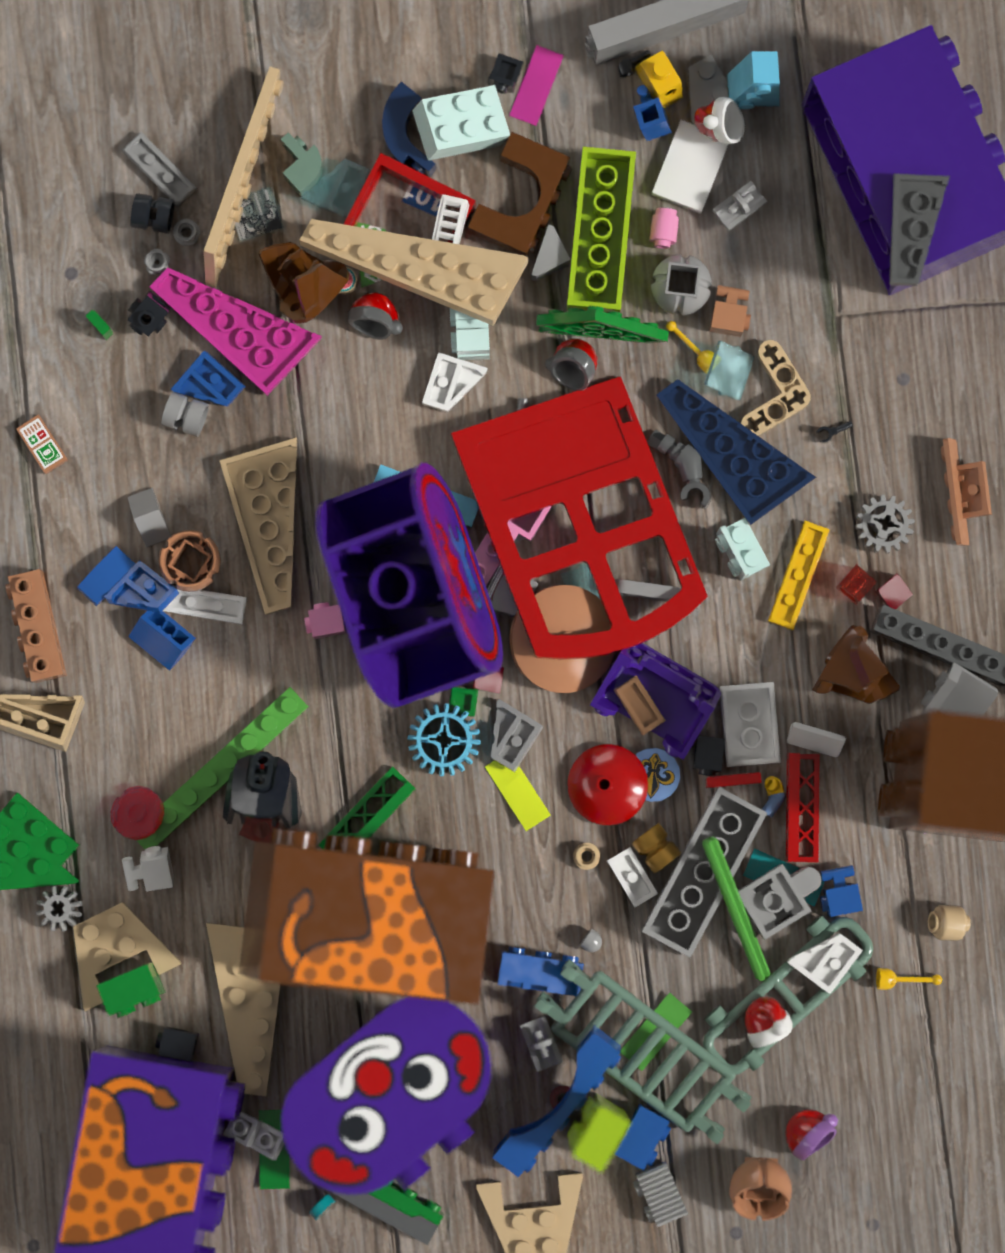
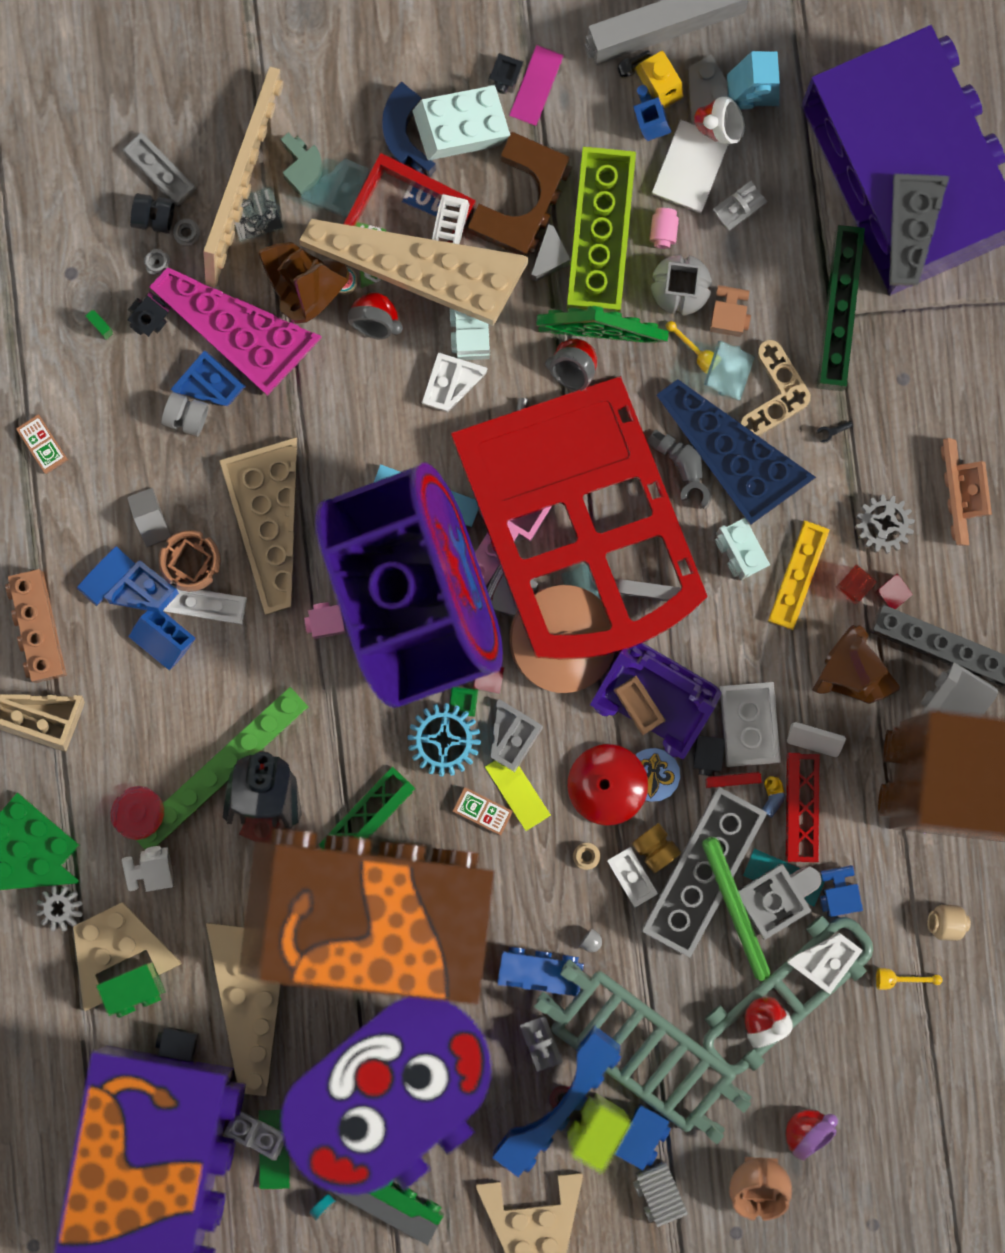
(482, 811): none -> tile
(669, 1009): bright green sticker -> none
(840, 308): none -> dark green brick

